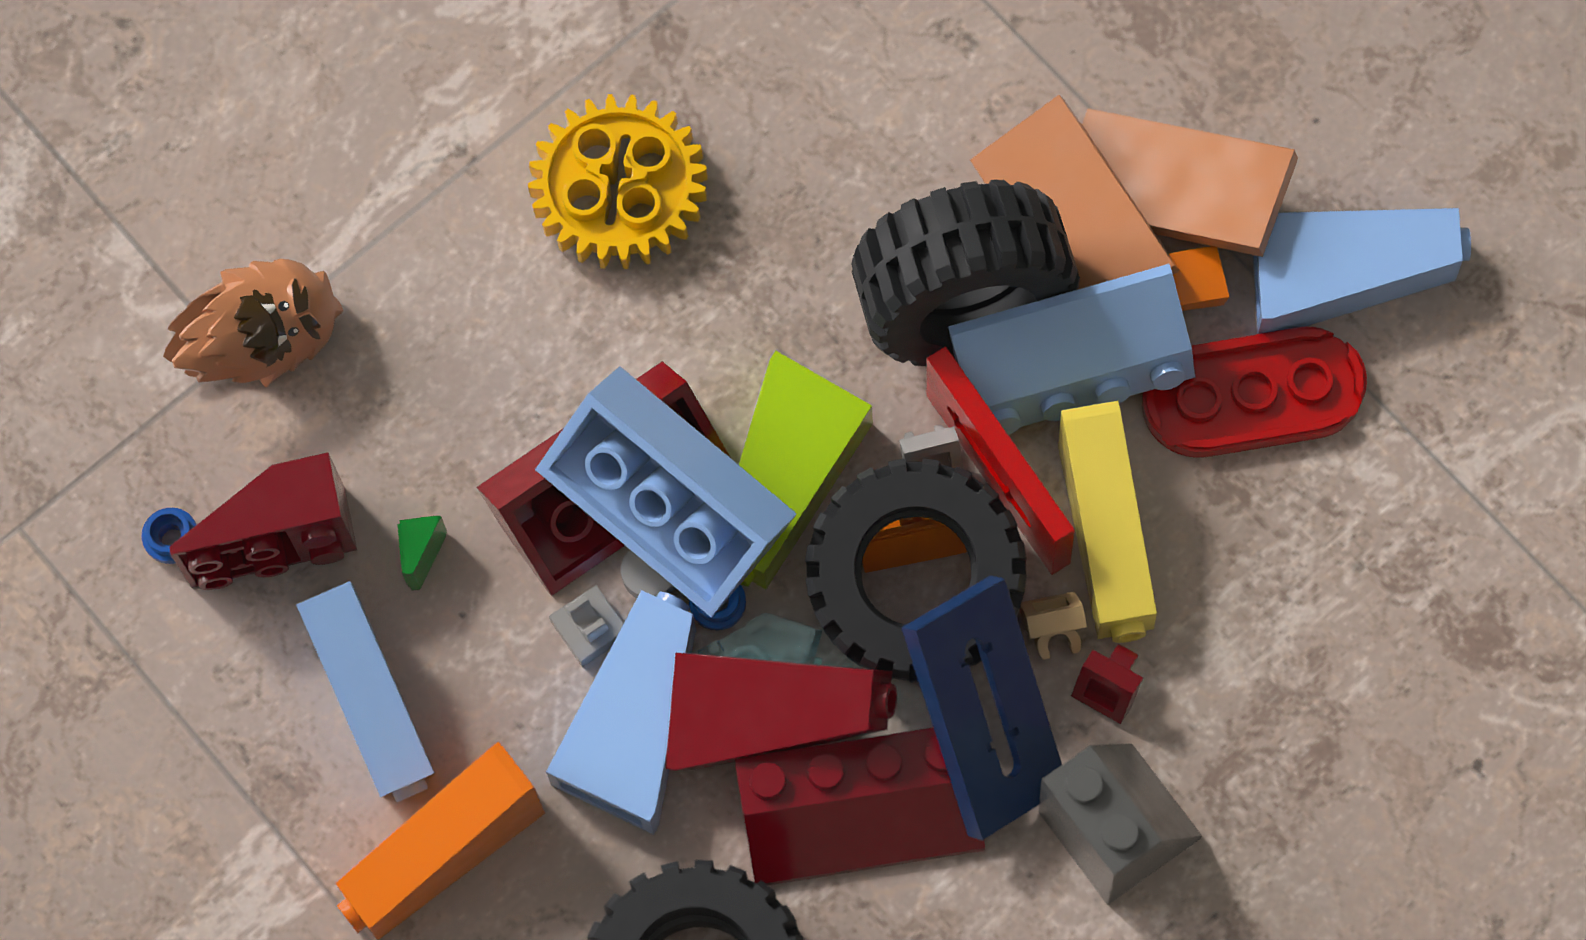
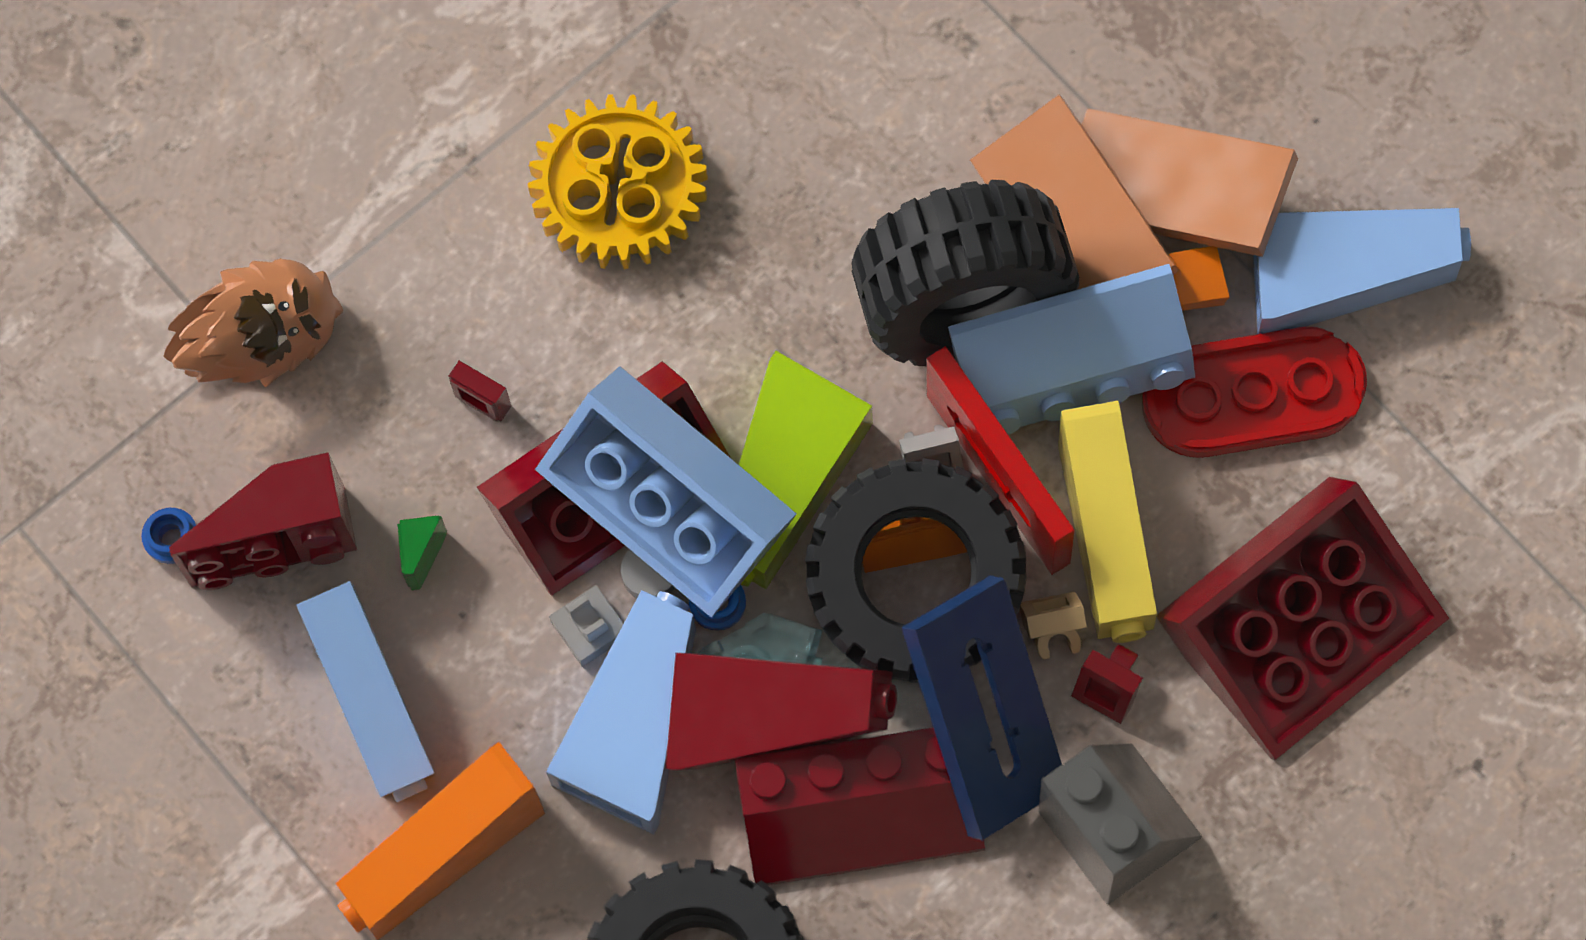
(479, 391): none -> dark red tile
(1304, 615): none -> dark red slope

